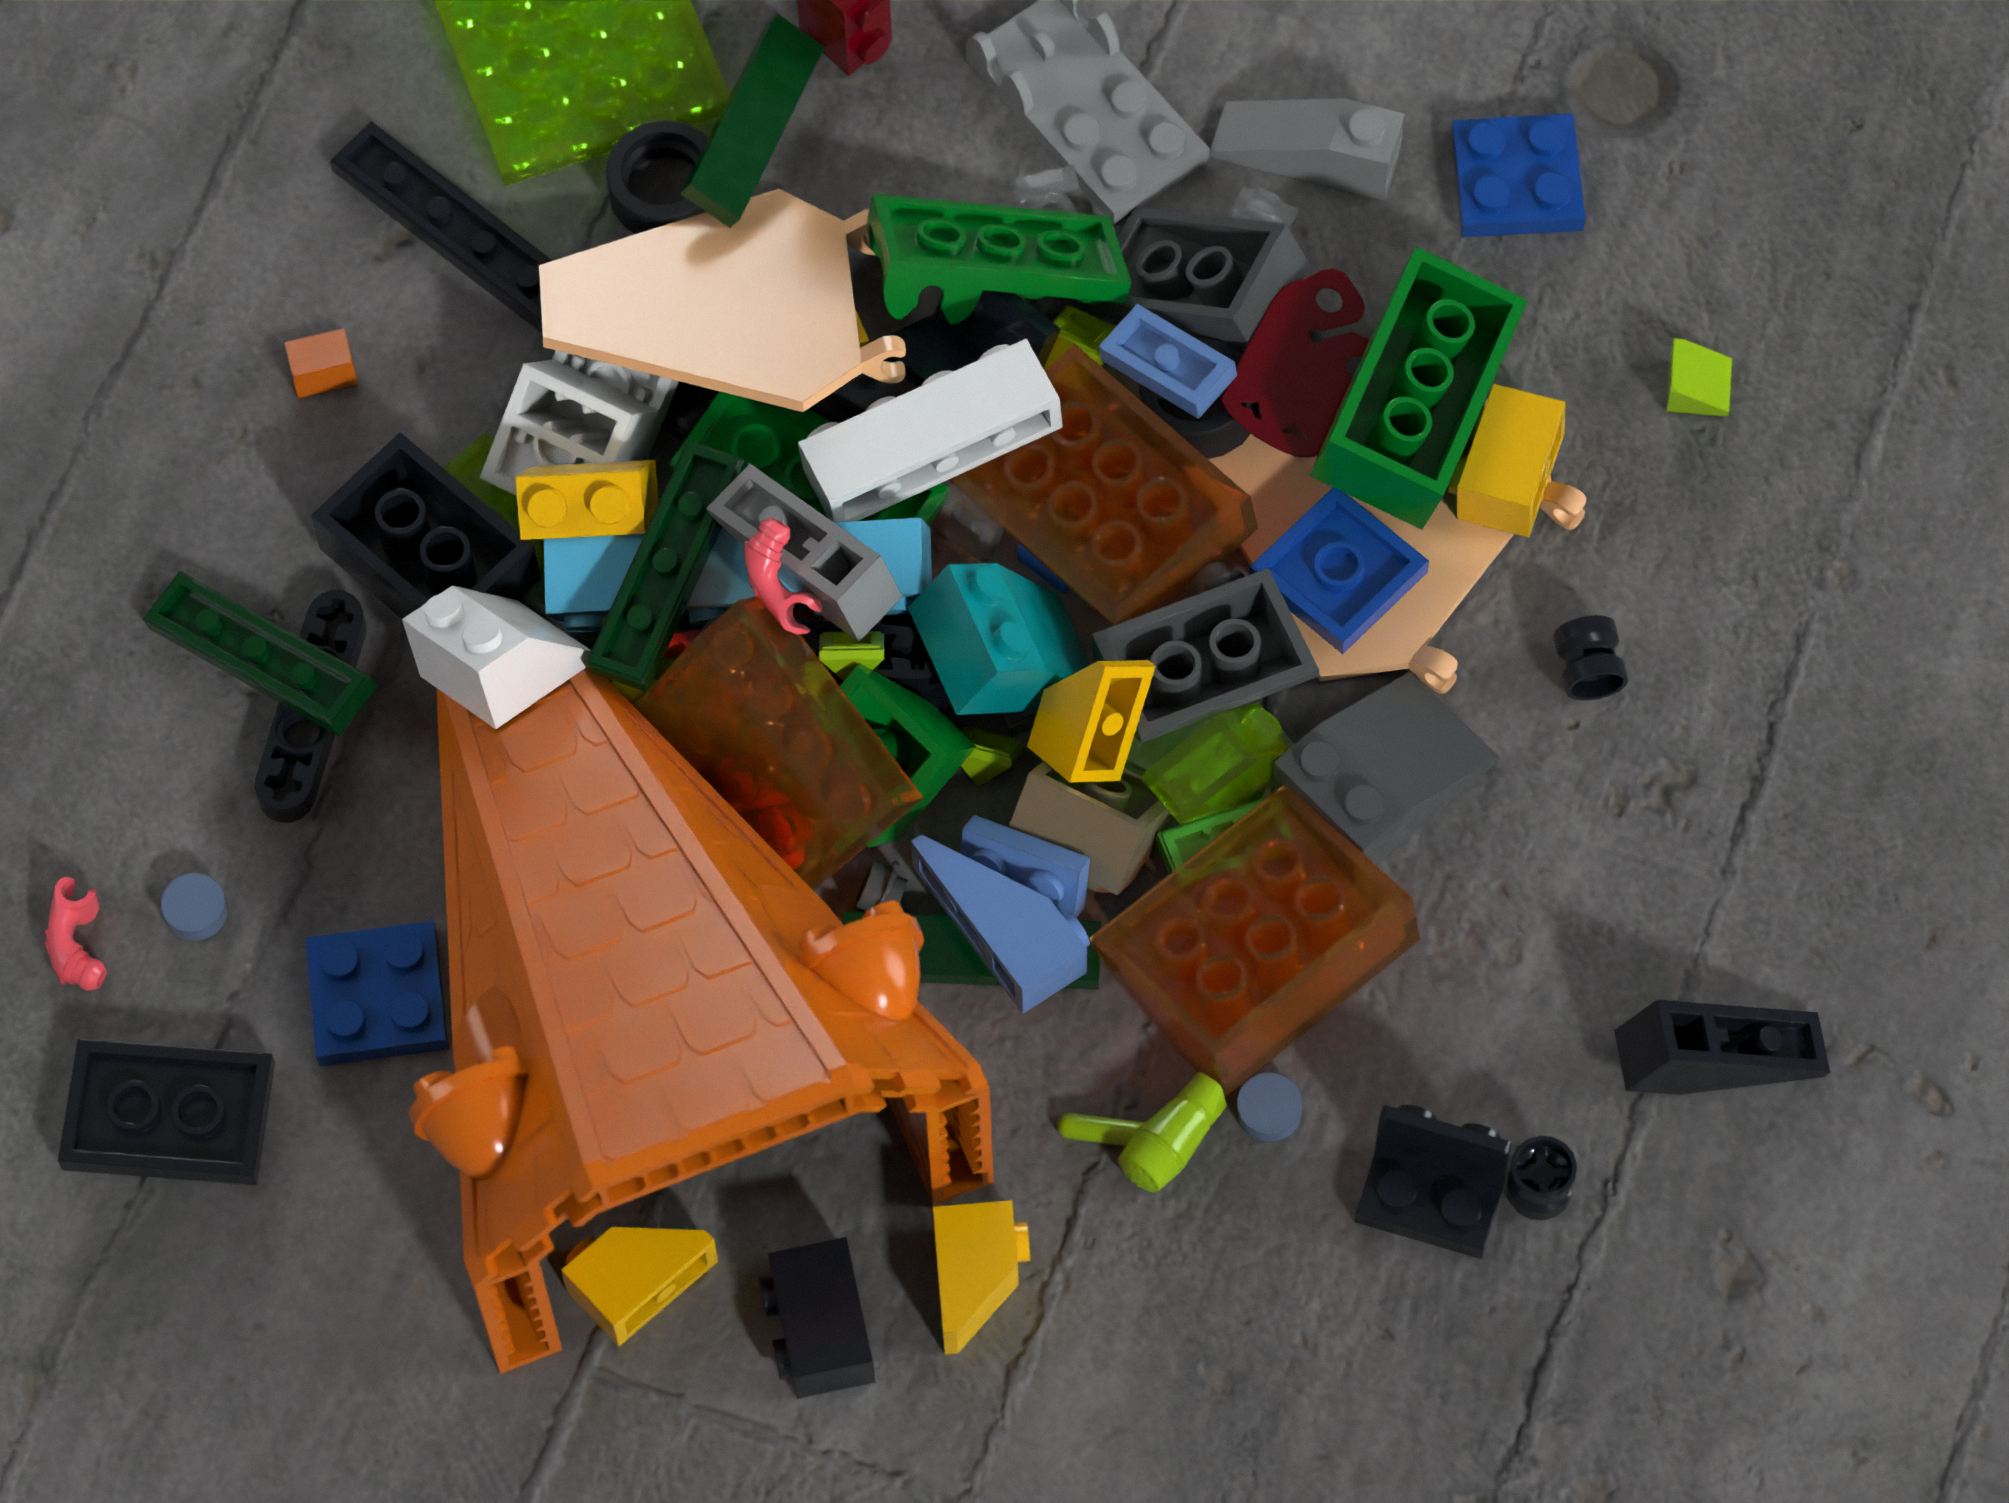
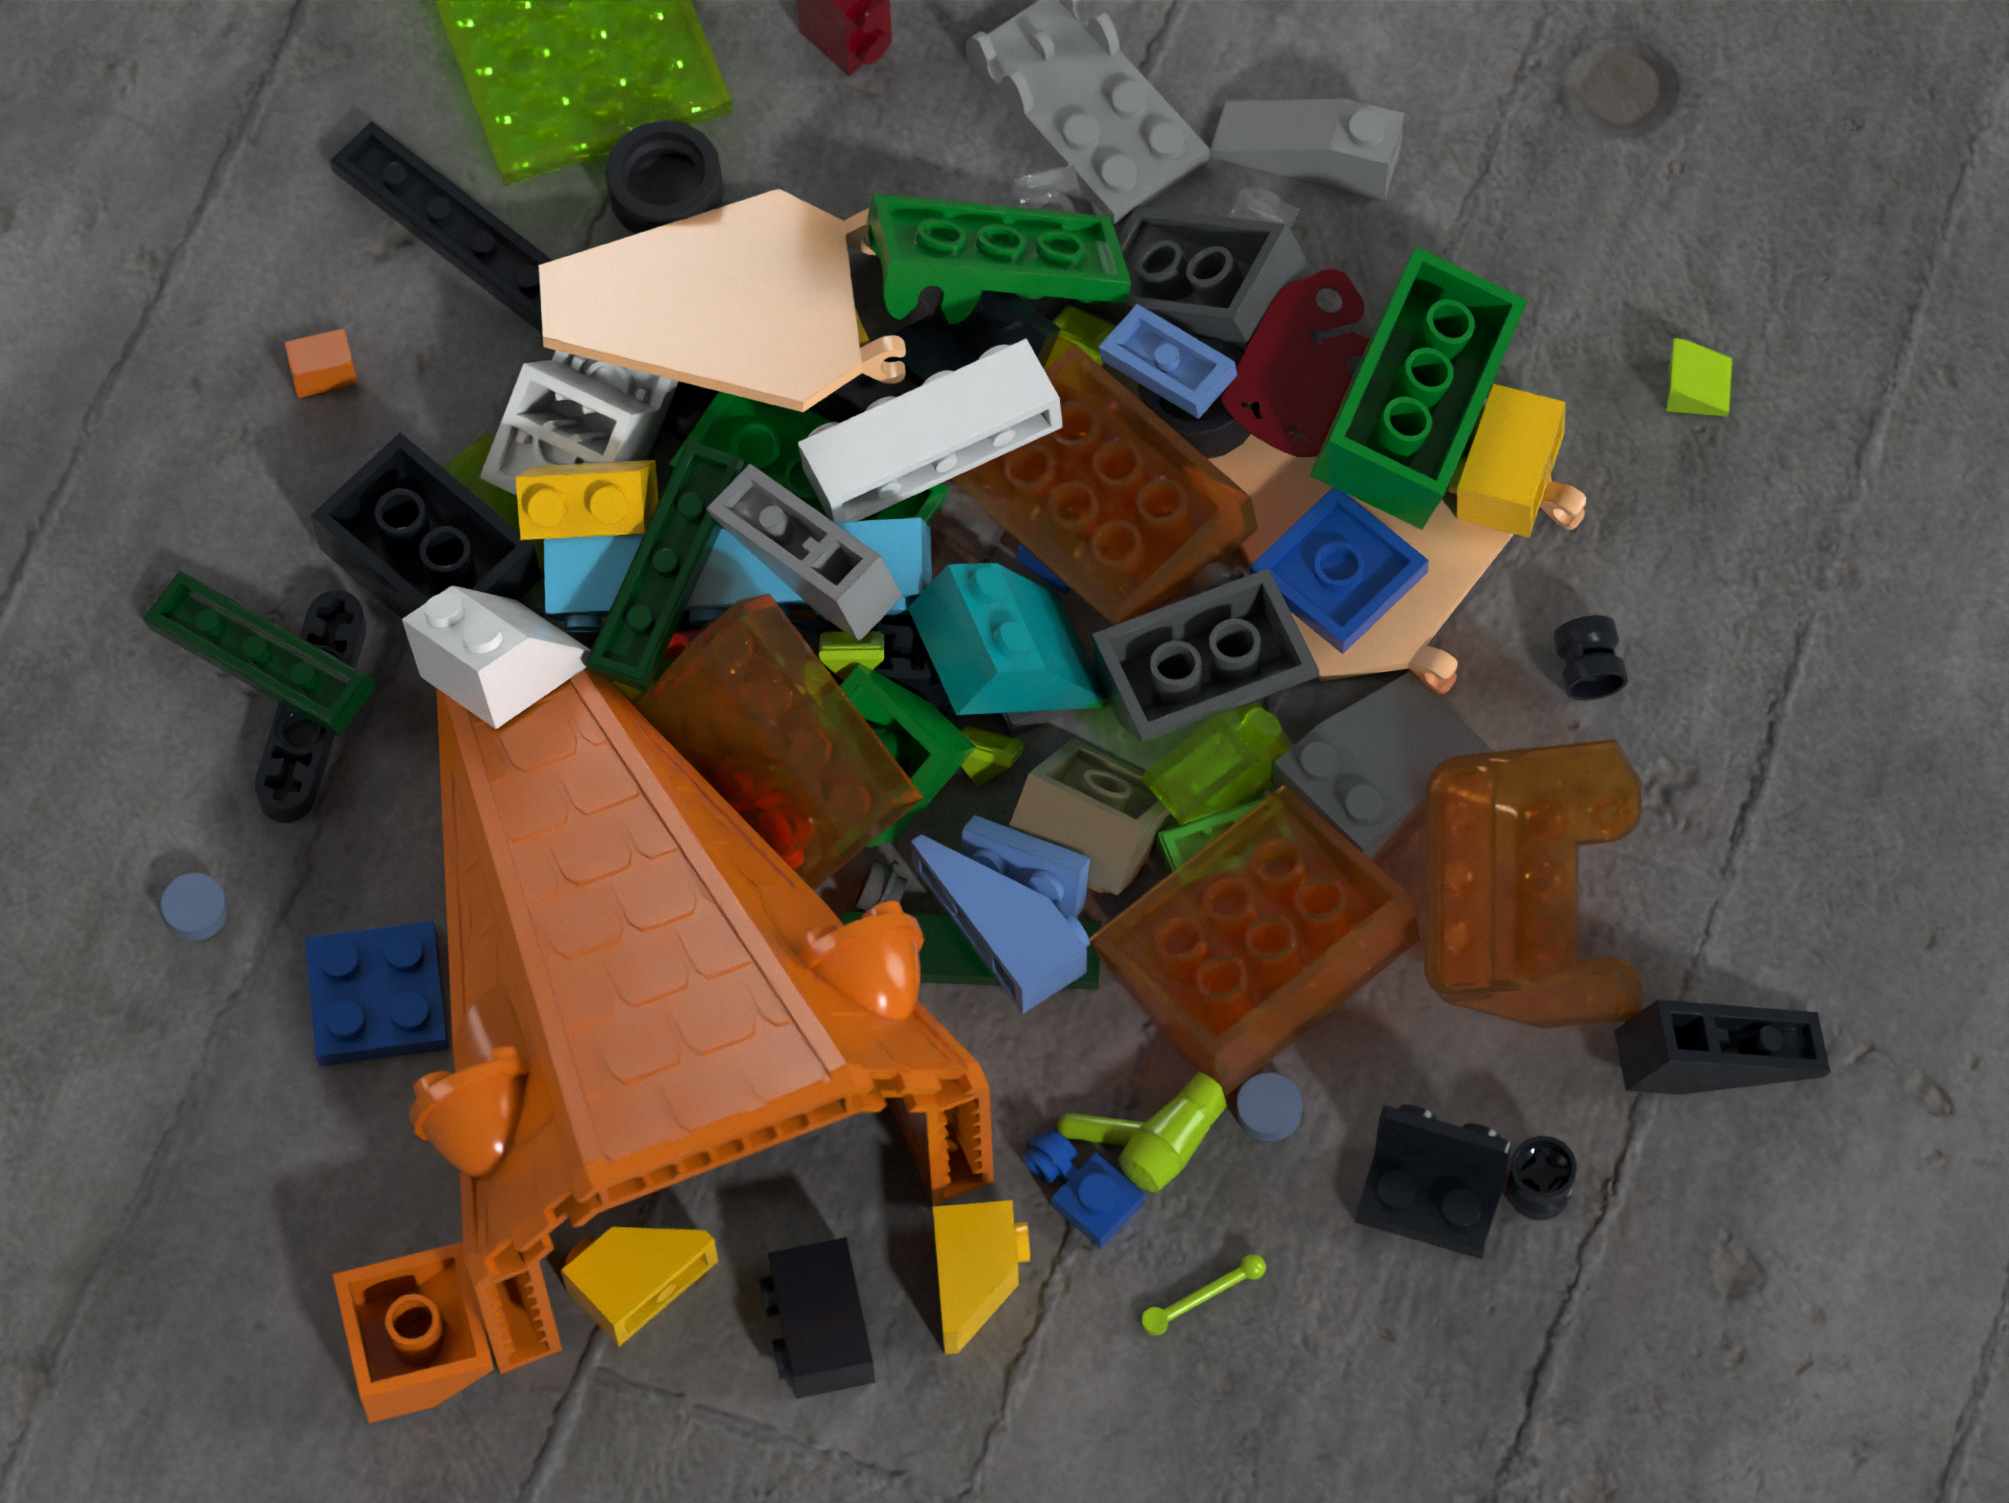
(66, 956): coral piece -> none
(166, 1112): black plate -> none
(412, 1331): none -> orange slope
(752, 120): dark green tile -> none
(763, 561): coral piece -> none
(1091, 720): yellow slope -> none
(1094, 1197): none -> blue plate
(1156, 1320): none -> lime hinge
(1508, 882): none -> clear orange windscreen
(1518, 175): blue plate -> none

